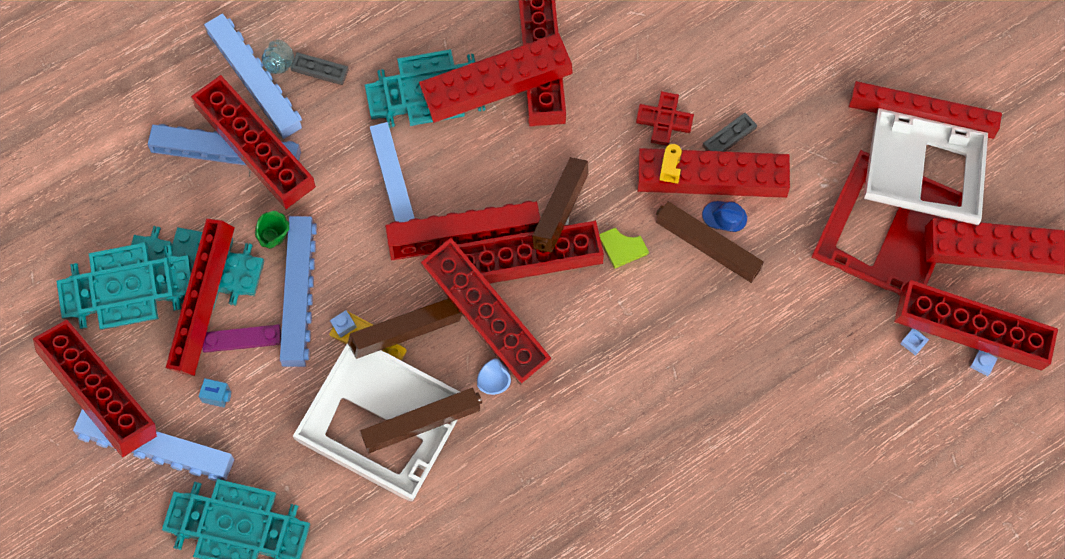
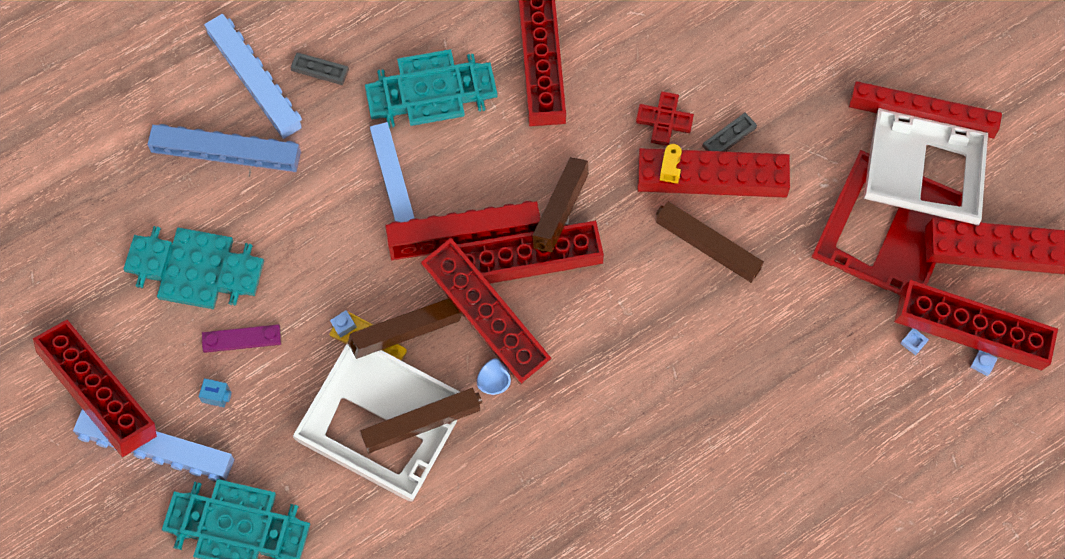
(124, 286): teal piece -> none
(200, 297): red brick -> none
(253, 142): red brick -> none
(271, 229): green hair -> none
(278, 58): clear light blue helmet -> none
(297, 292): medium blue brick -> none
(496, 77): red brick -> none
(622, 248): lime tile -> none
(725, 216): blue piece -> none

